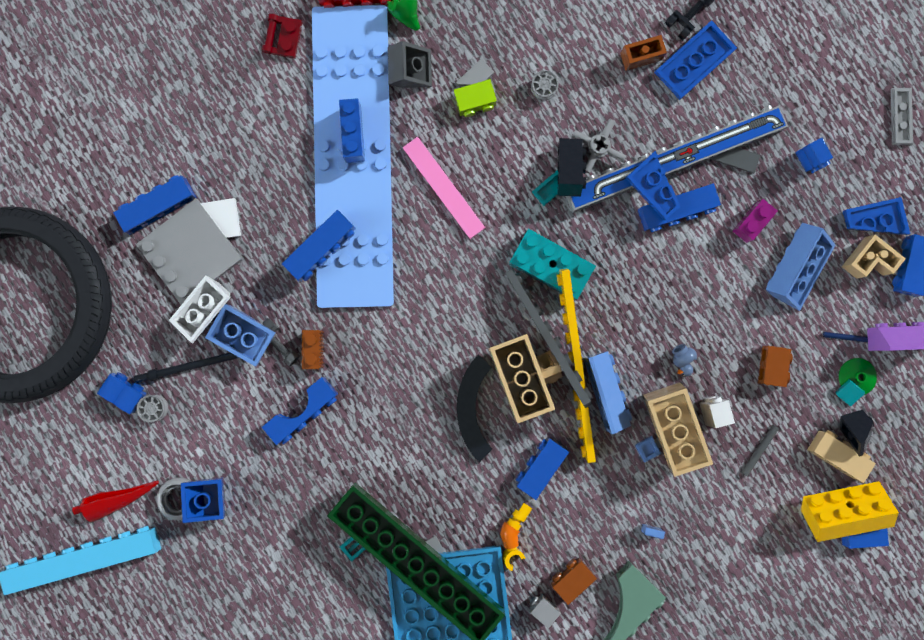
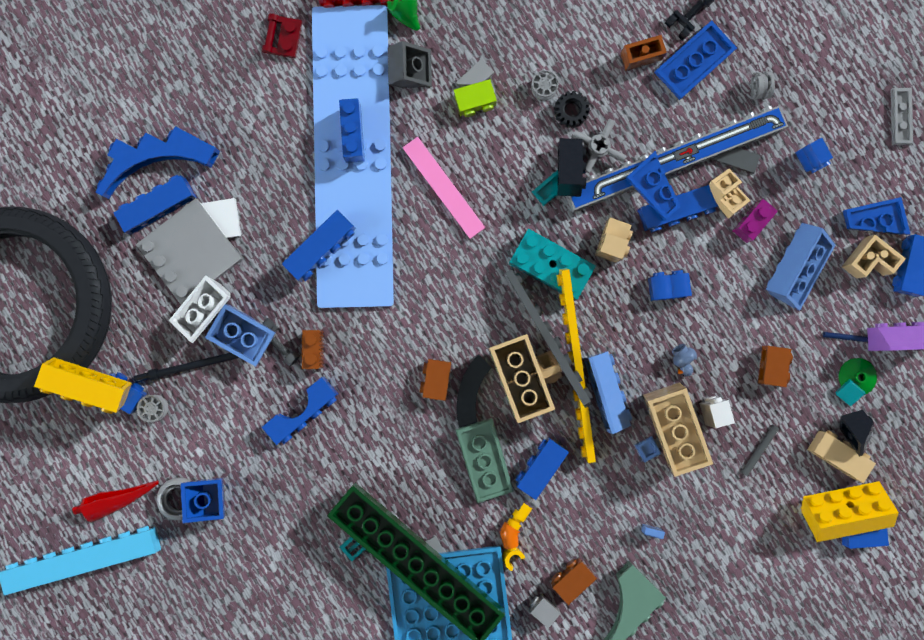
(83, 385): none -> yellow brick
(150, 149): none -> blue arch
(436, 379): none -> dark orange brick
(484, 460): none -> sand green tile
(571, 98): none -> black tyre
(614, 241): none -> tan brick
(669, 286): none -> blue brick
(727, 194): none -> tan slope
(762, 85): none -> light grey wheel

